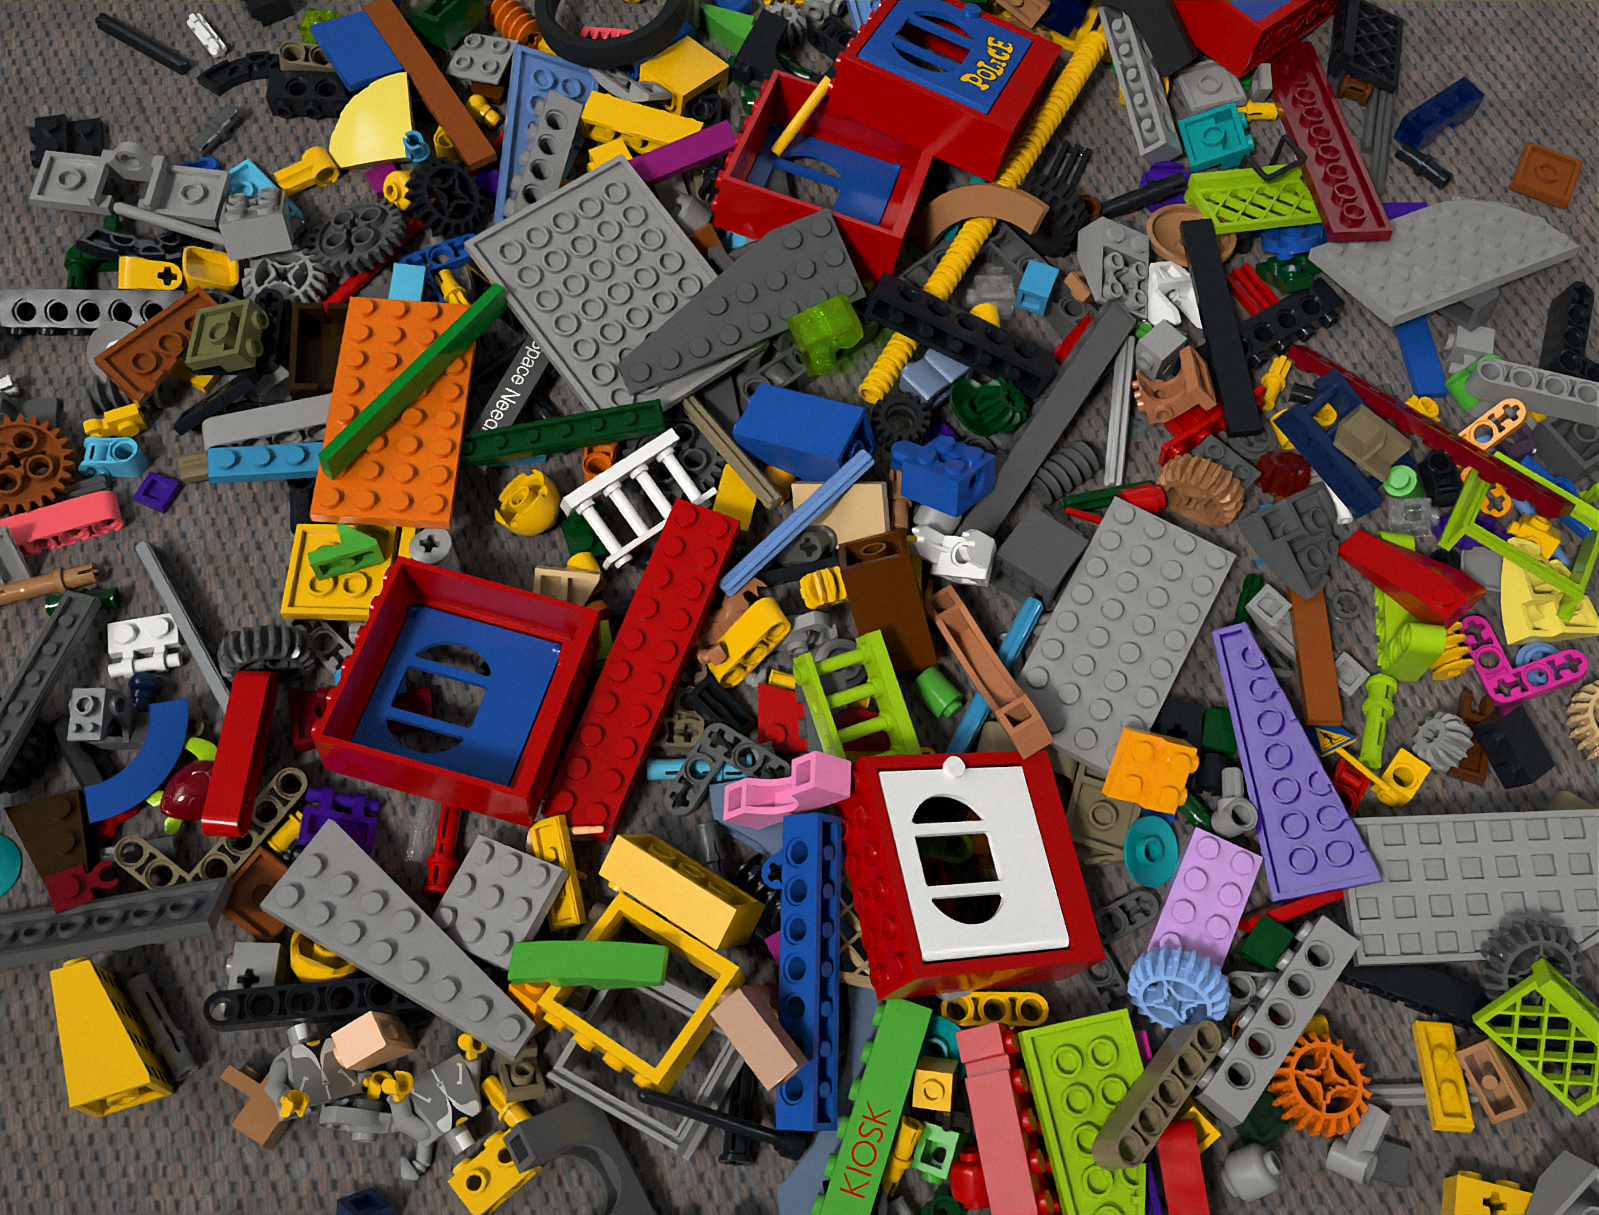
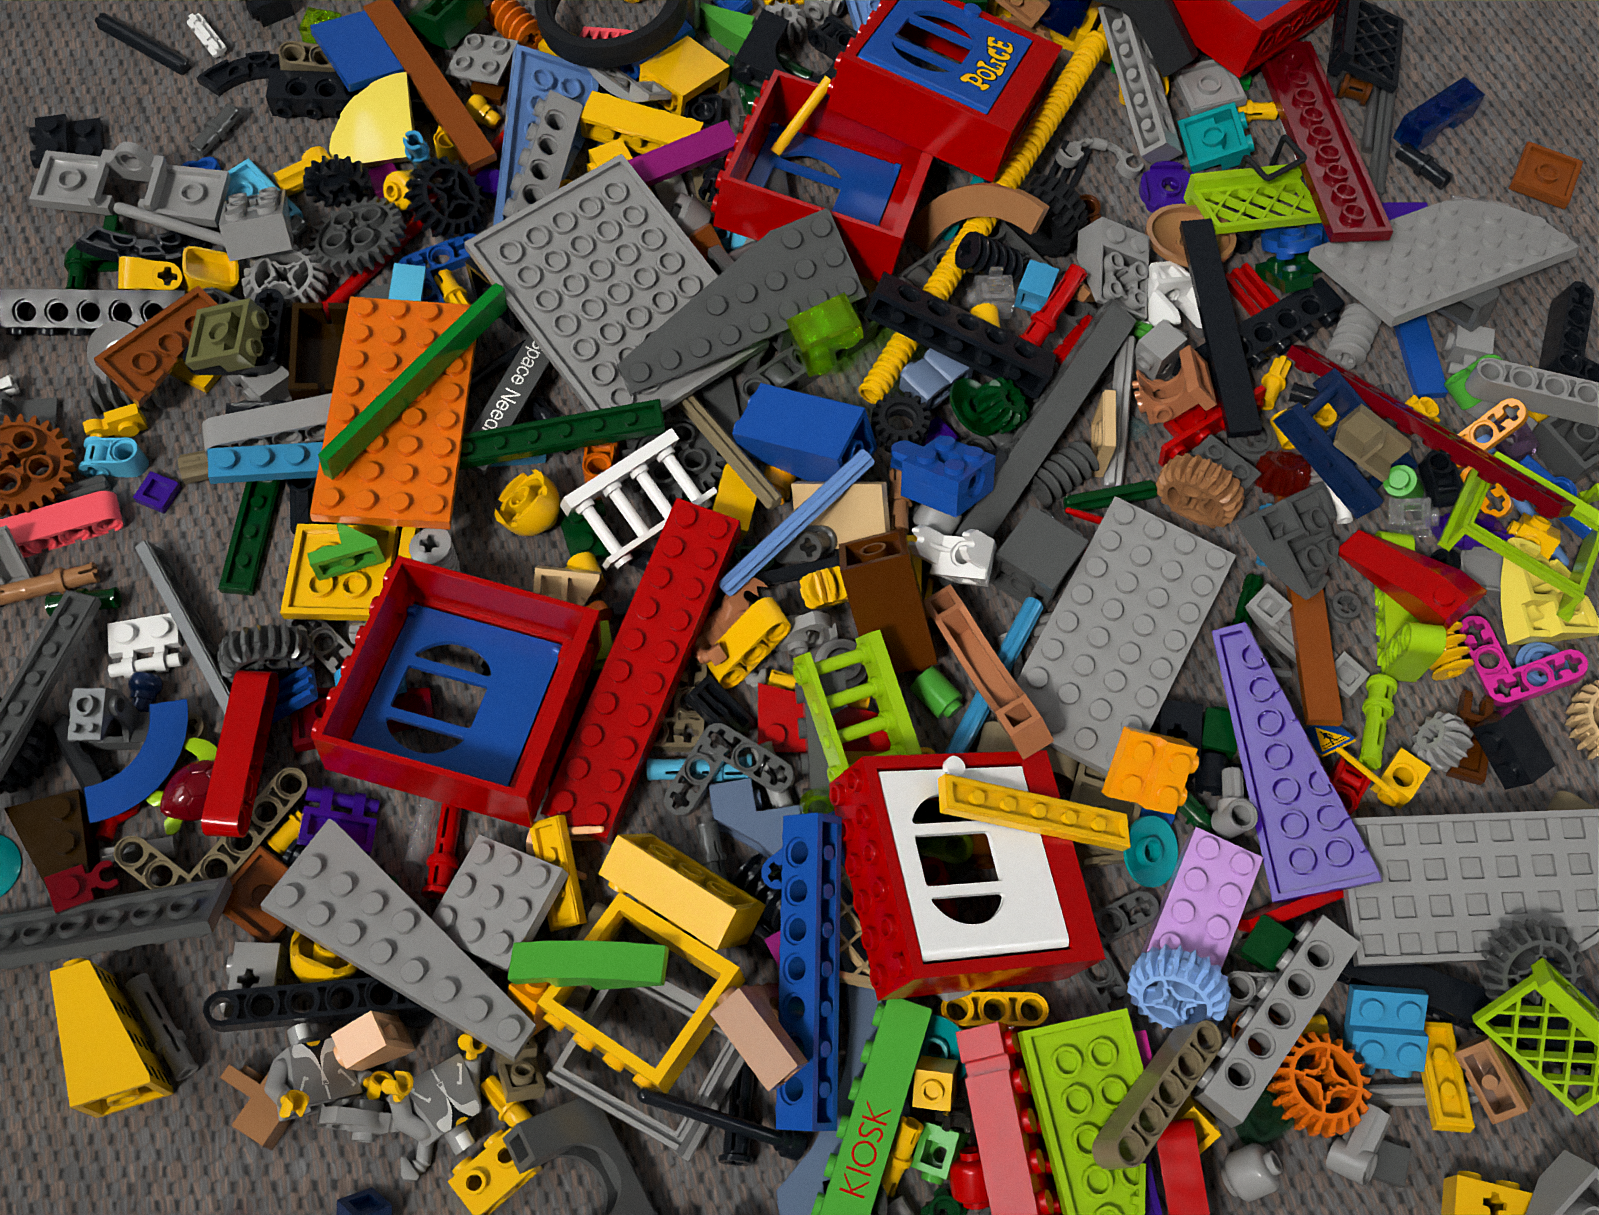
(217, 400): black tile -> none
(250, 537): none -> dark green tile
(292, 685): none -> blue tile
(336, 181): none -> black gear
(814, 783): bright pink arch -> none
(979, 253): none -> black piece
(1033, 812): none -> yellow tile
(1044, 321): none -> red pin
(1074, 150): none -> light grey piece
(1104, 431): none -> tan tile
(1145, 496): red brick -> none
(1147, 194): black pin -> none
(1261, 83): light grey tile -> none
(1353, 336): none -> light grey piece
(1386, 1028): none -> dark azure plate

